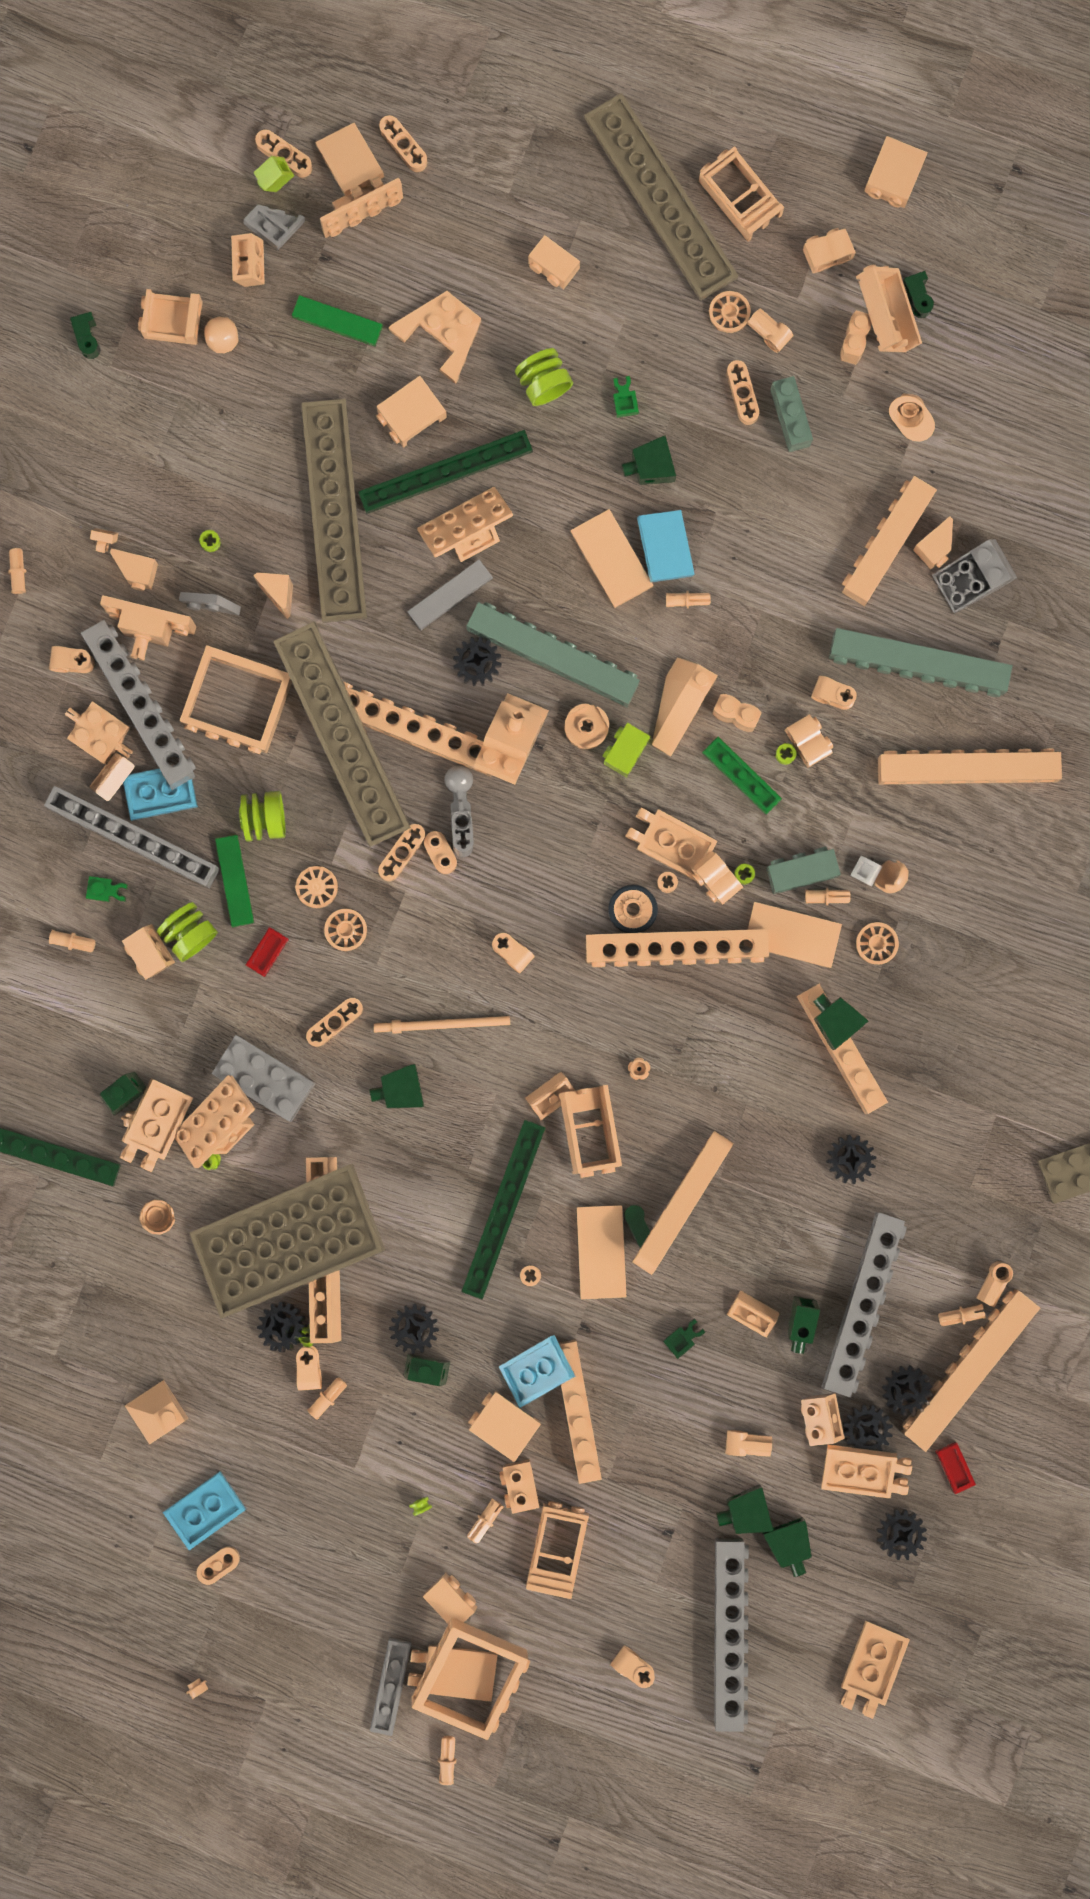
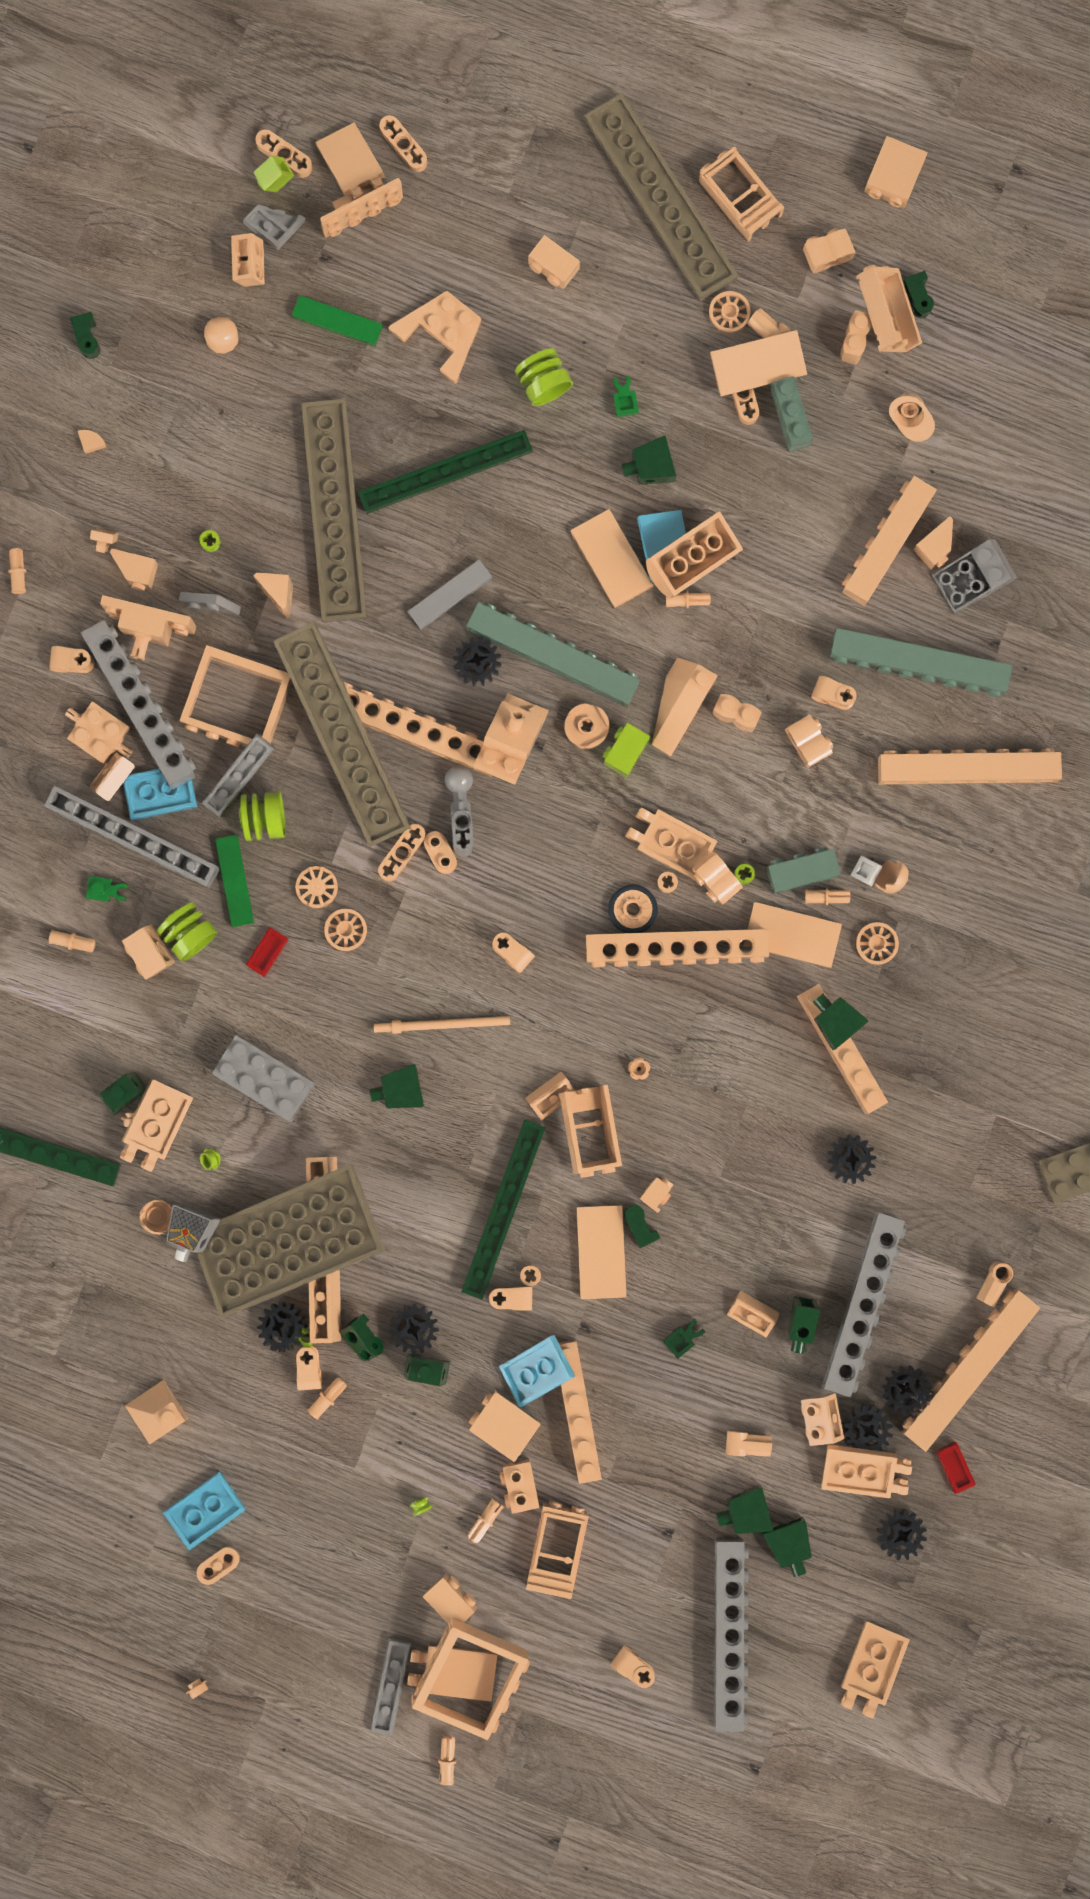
(91, 441): none -> light nougat tile
(170, 317): light nougat panel -> none
(190, 1230): none -> torso
(216, 1123): light nougat bracket -> none
(238, 775): none -> light grey tile
(325, 1038): light nougat beam -> none
(362, 1339): none -> dark green leg
(410, 411): light nougat panel -> none
(467, 527): light nougat bracket -> none
(515, 1298): none -> light nougat piece
(657, 1193): none -> light nougat brick
(682, 1203): light nougat beam -> none
(693, 555): none -> light nougat brick
(742, 775): green tile -> none
(758, 363): none -> light nougat tile
(783, 747): lime bush -> none
(961, 1315): light nougat axle -> none

